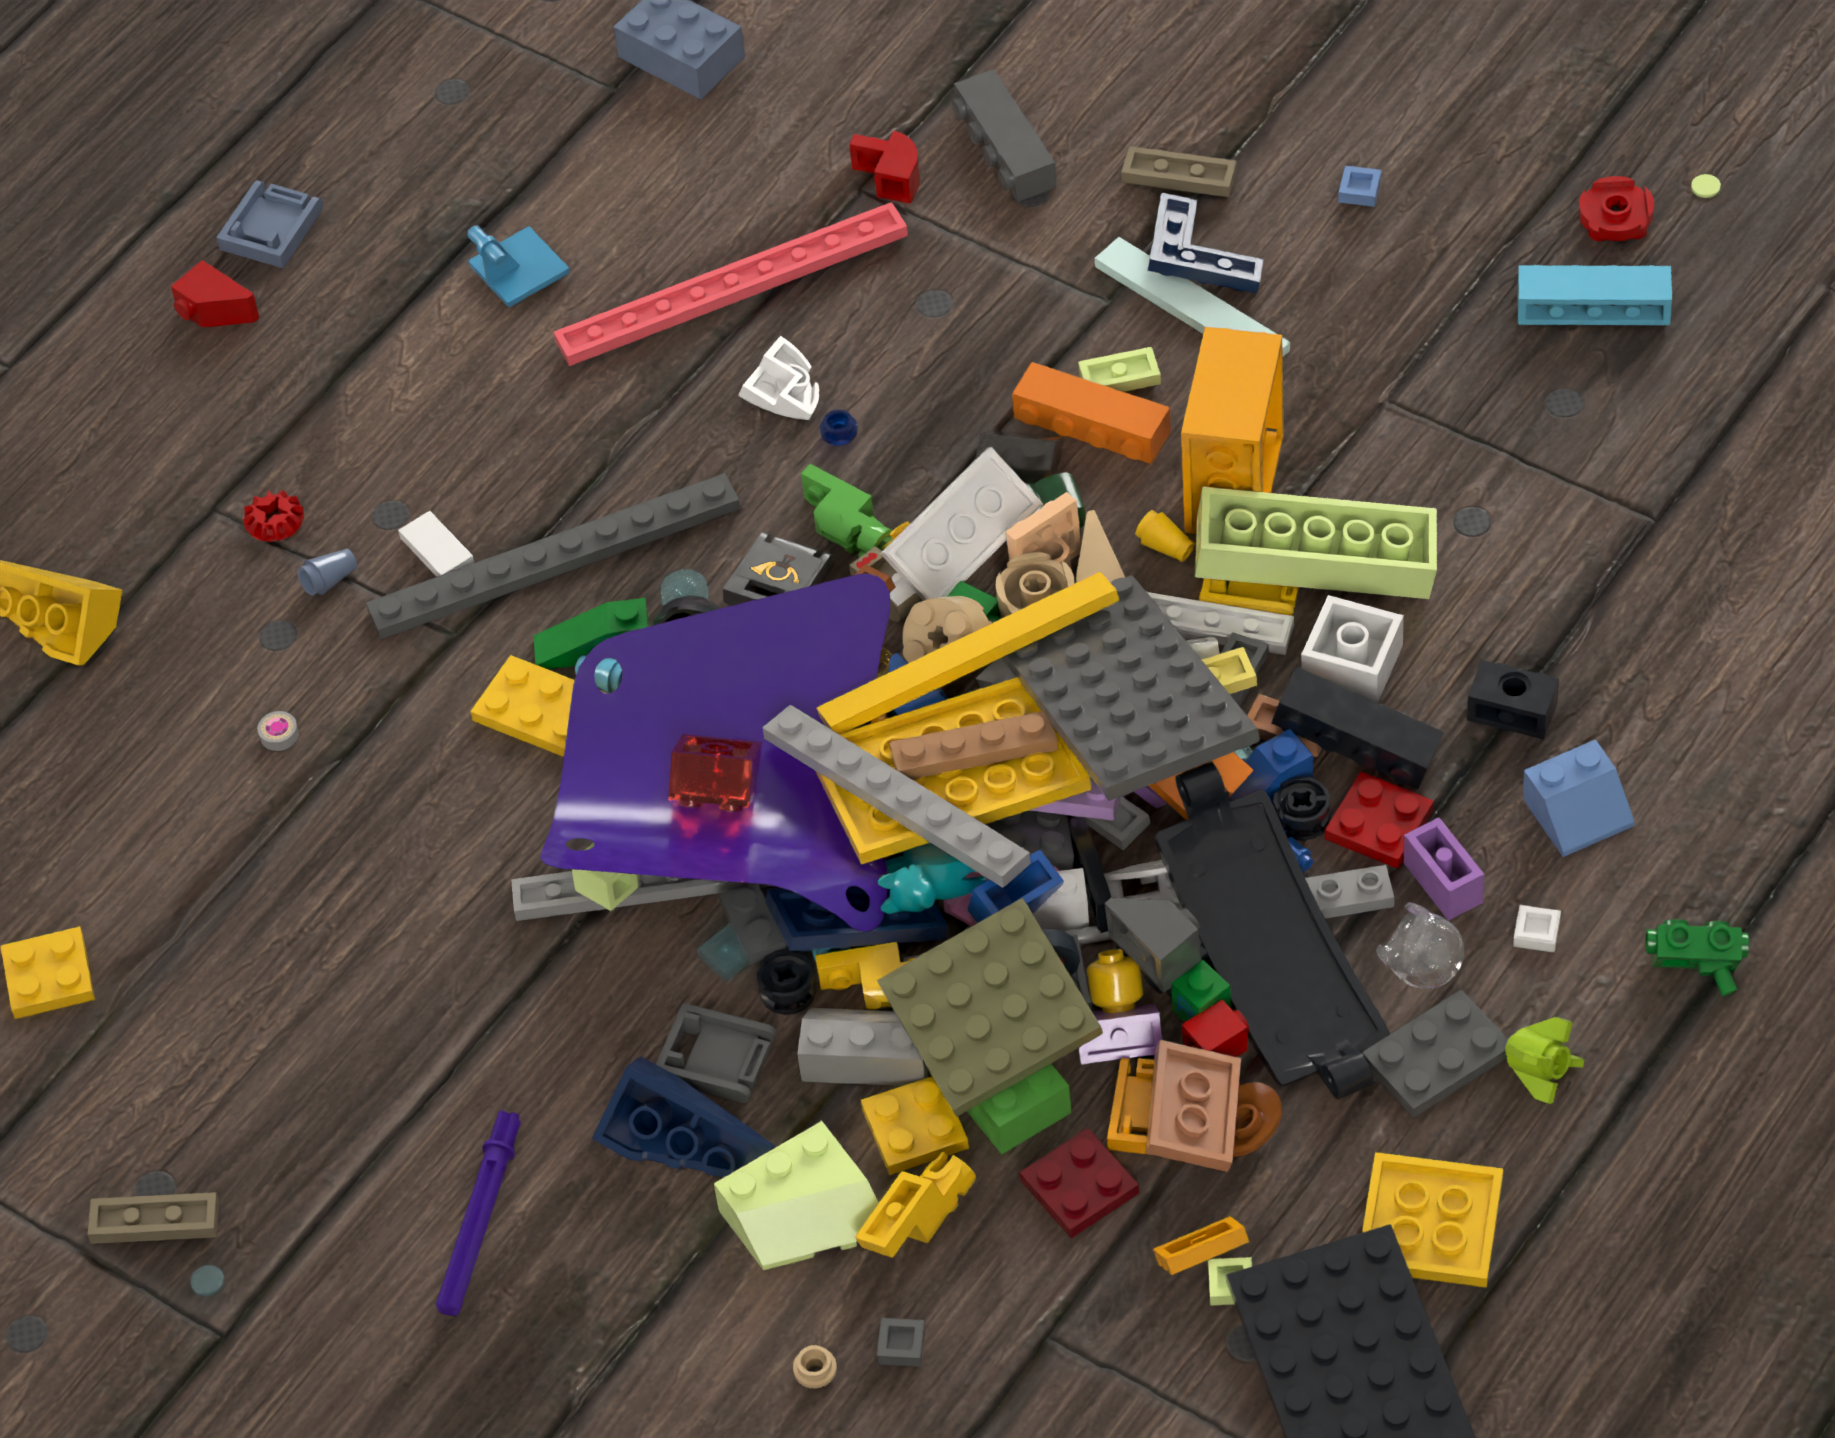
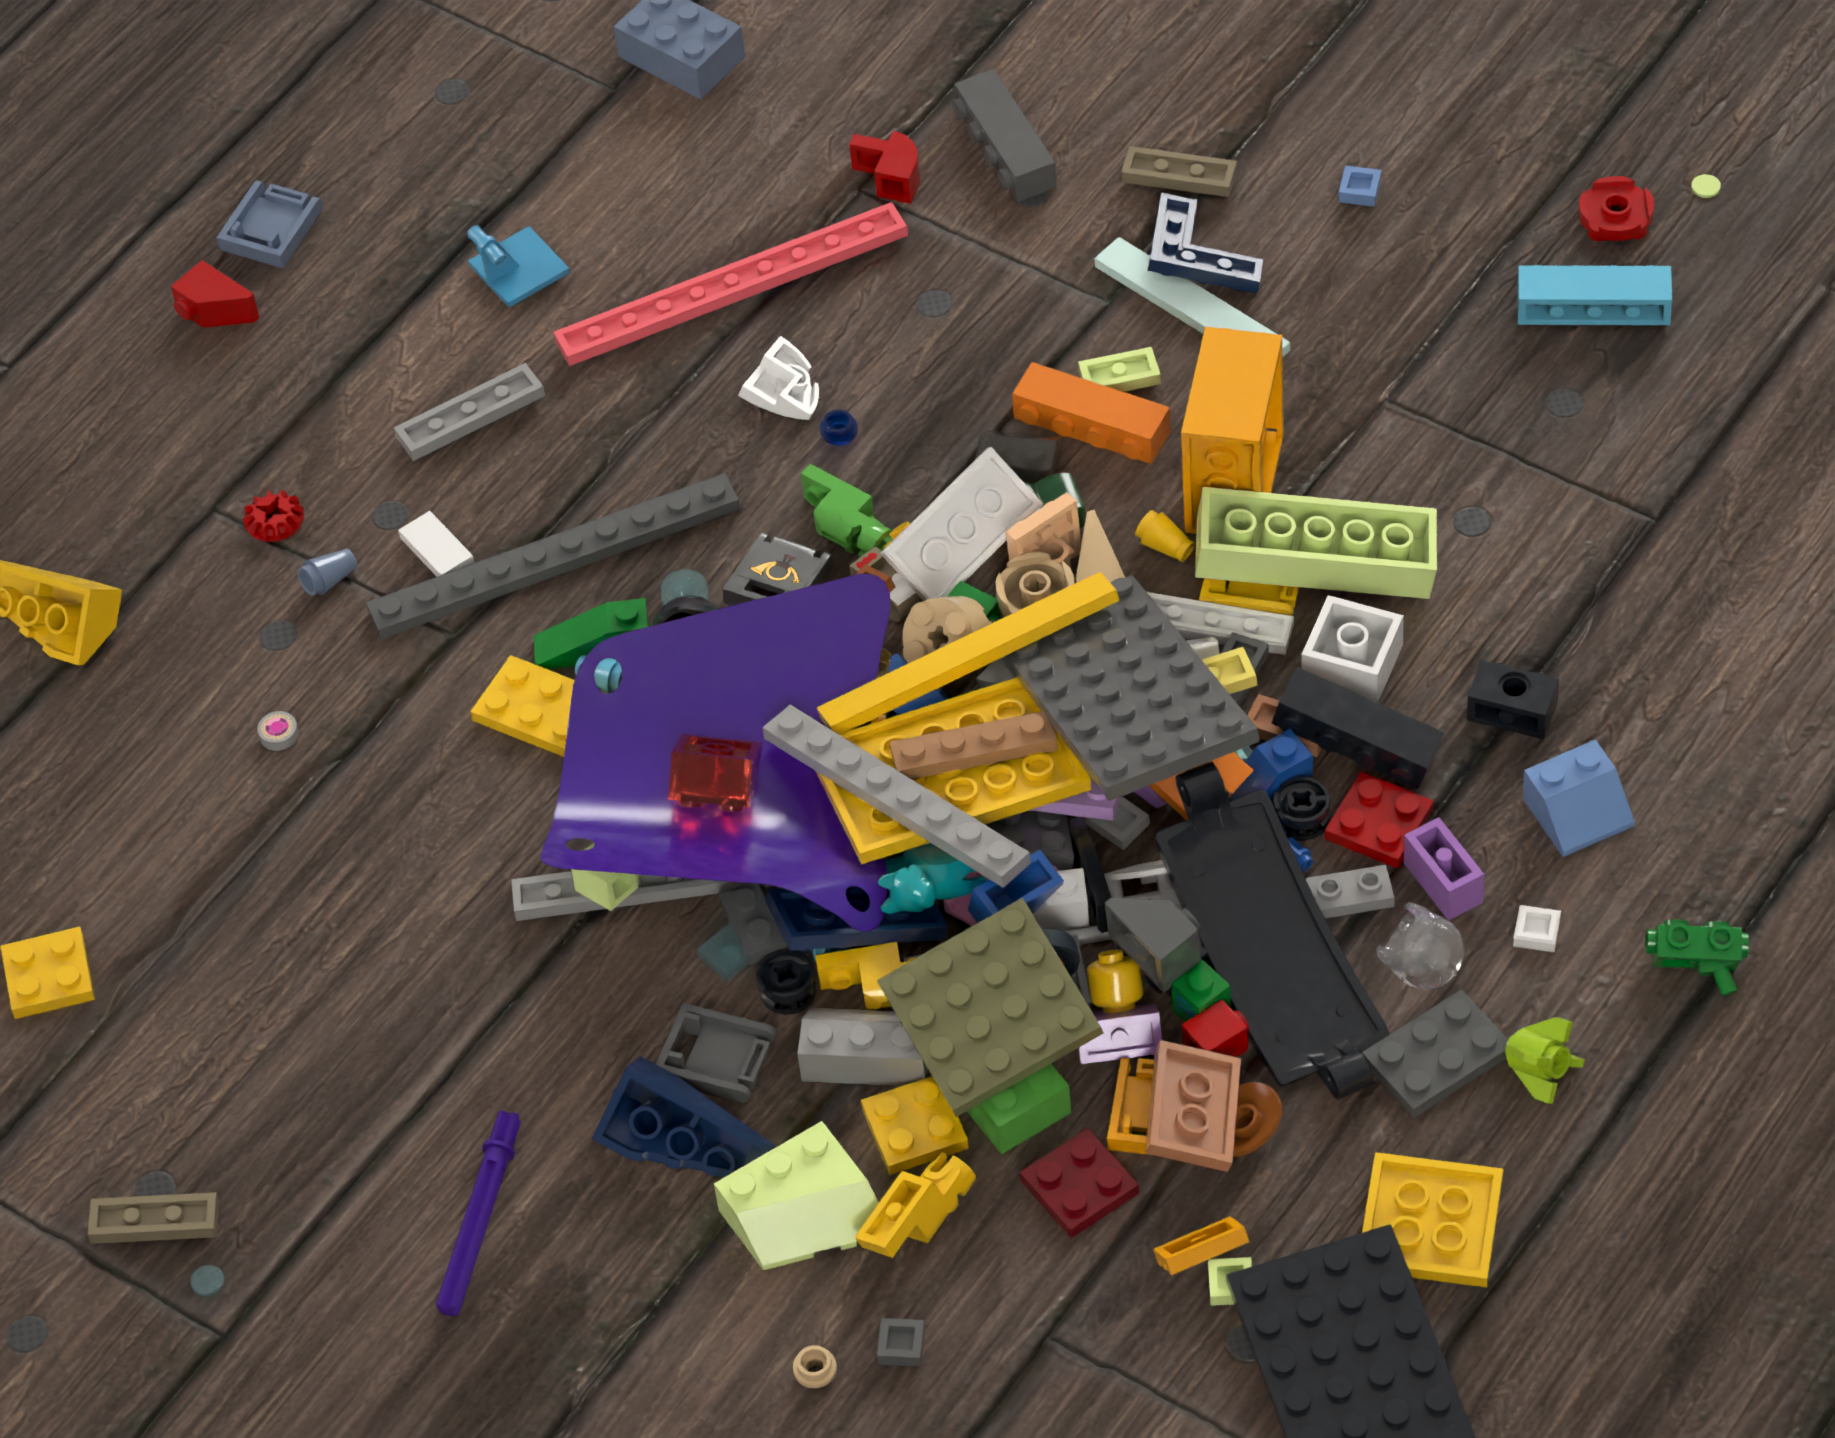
(469, 411): none -> light grey plate

